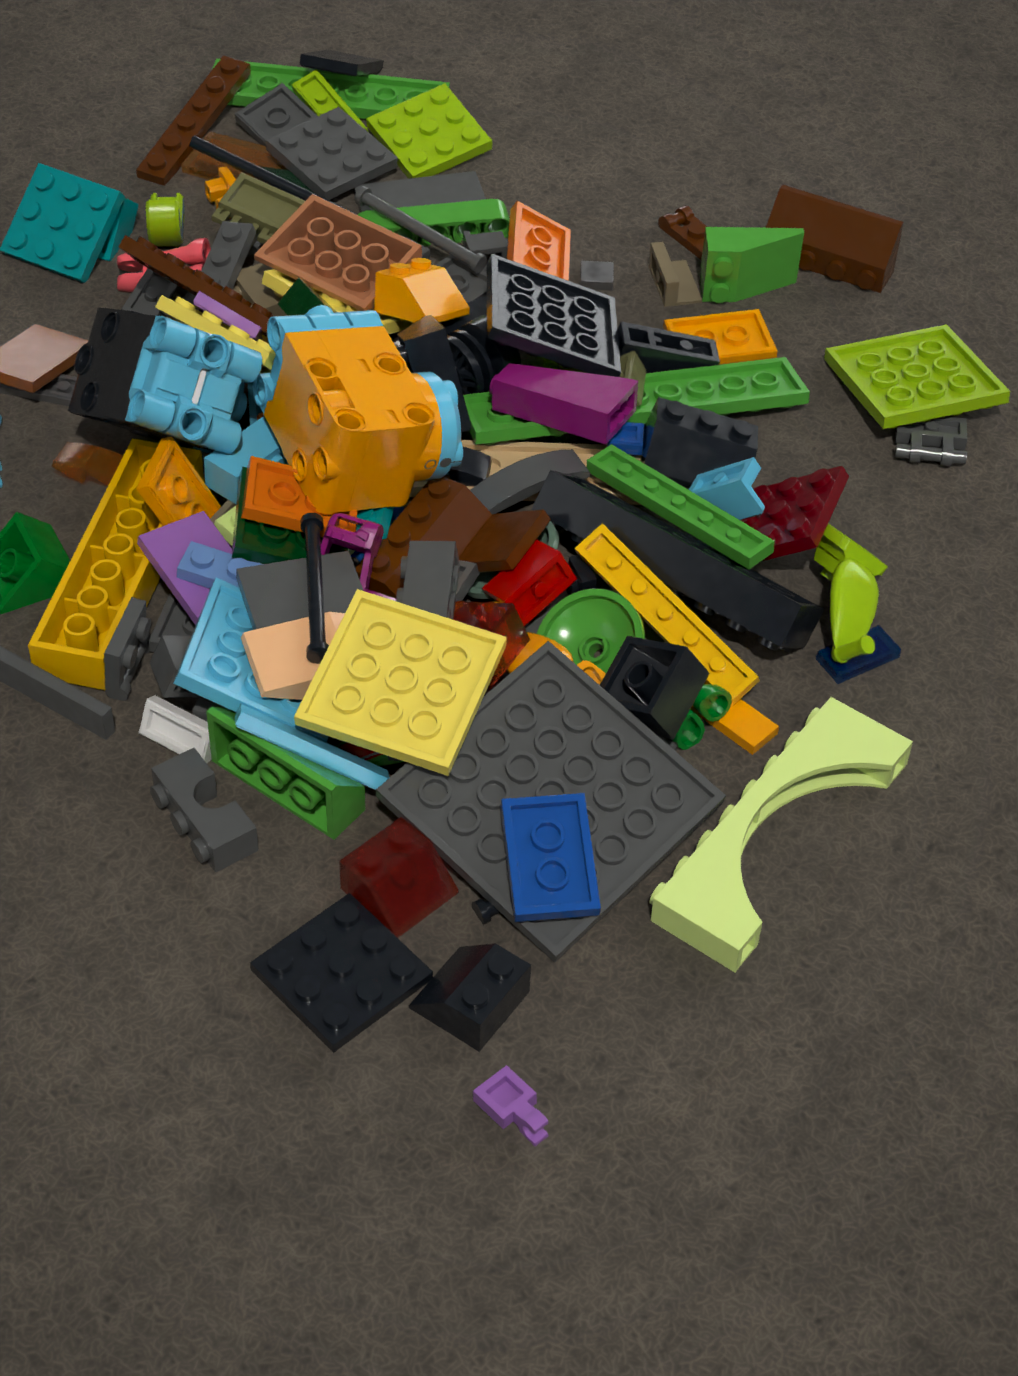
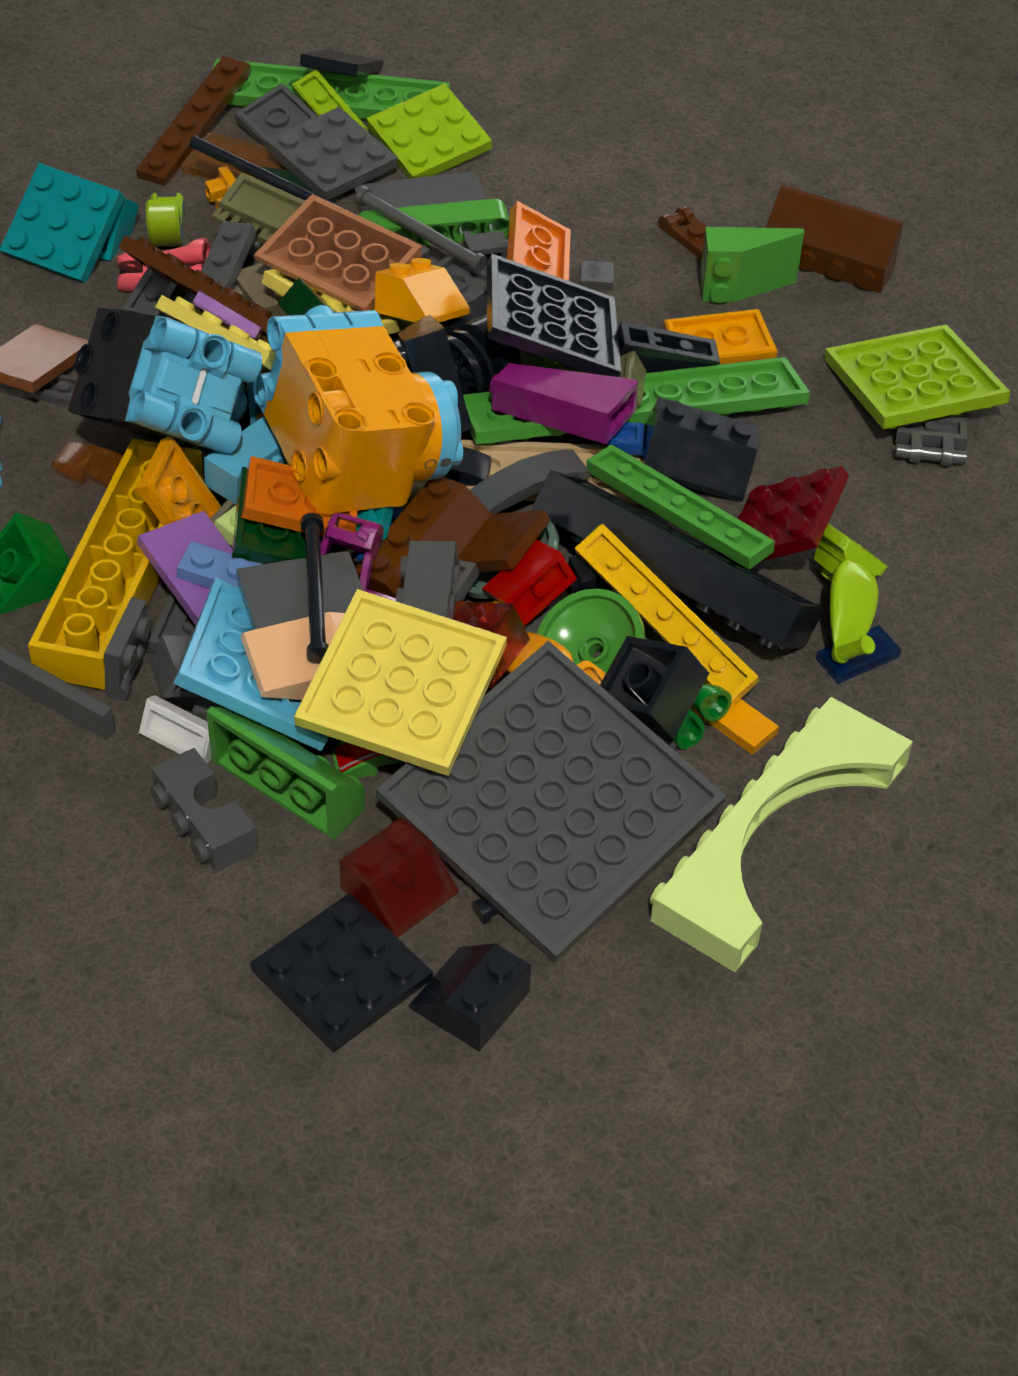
(310, 747): medium azure tile -> none
(511, 1100): medium lavender plate -> none
(550, 857): blue plate -> none
(672, 278): dark tan panel -> none
(731, 488): medium azure panel -> none

